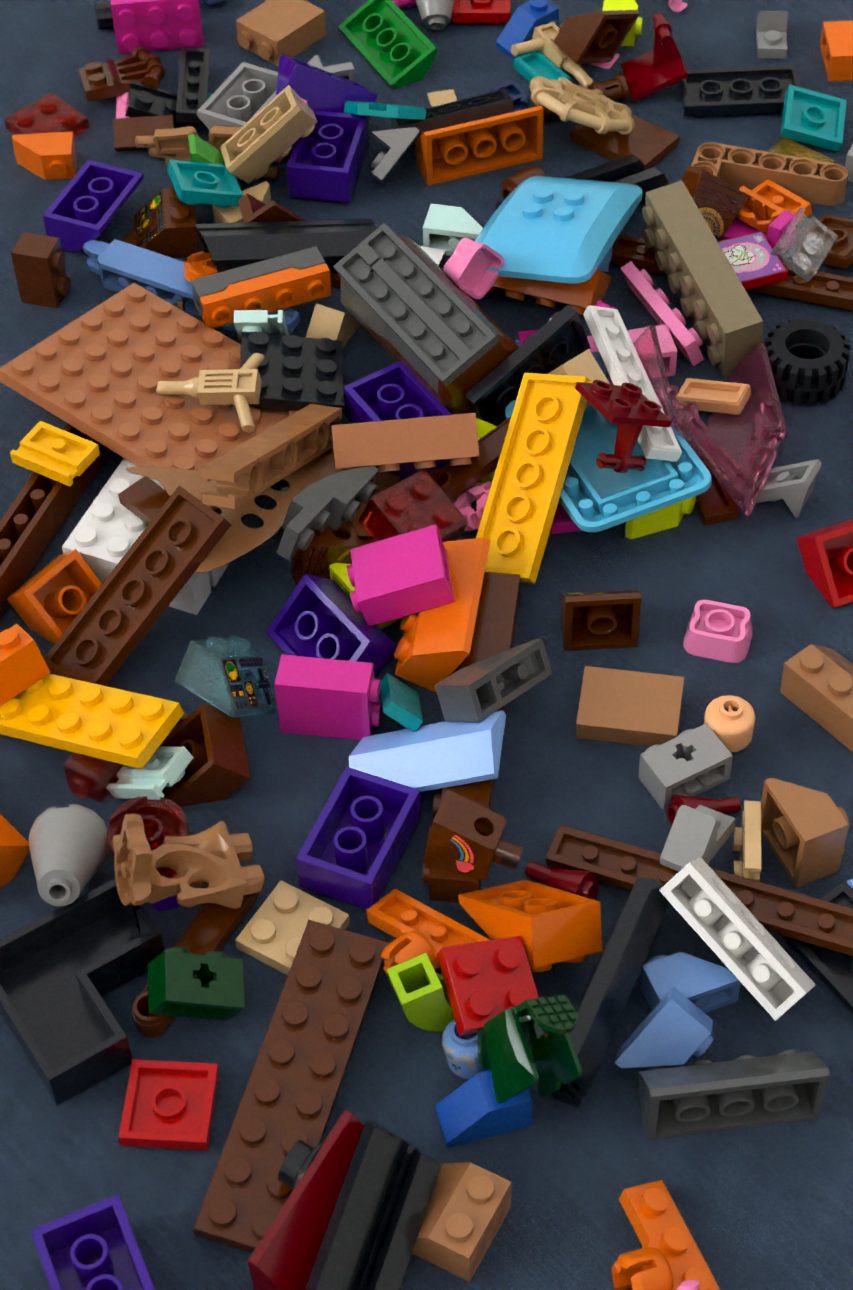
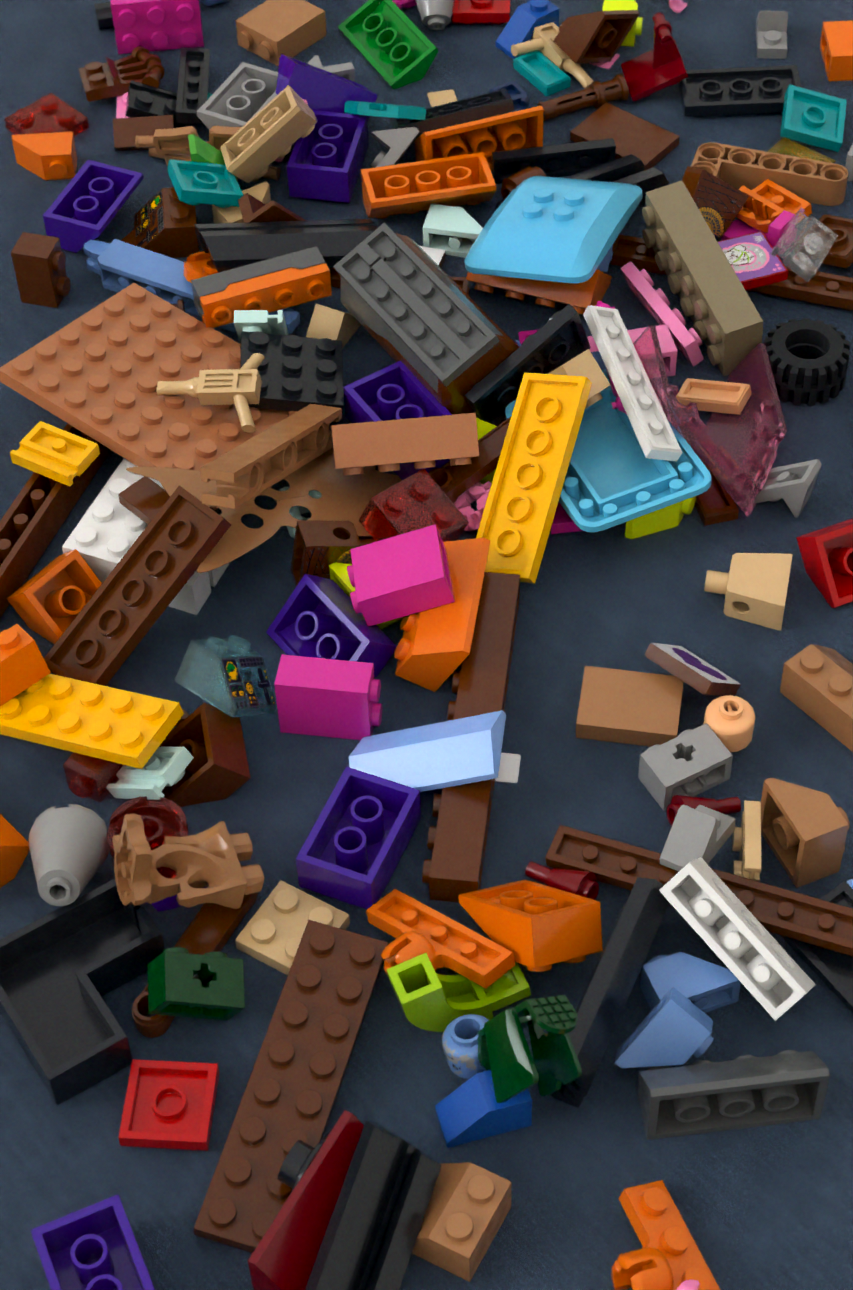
(326, 504): dark grey slope -> none
(401, 702): teal tile -> none
(421, 183): none -> orange slope
(469, 267): bright pink piece -> none
(469, 839): reddish brown torso -> none
(485, 980): red plate -> none
(493, 682): dark grey slope -> none
(509, 768): none -> white sticker
(554, 159): none -> black plate
(581, 105): tan plate -> none
(600, 619): reddish brown slope -> none
(631, 411): dark red plate -> none
(692, 669): none -> tile
(719, 631): bright pink piece -> none
(754, 587): none -> tan torso

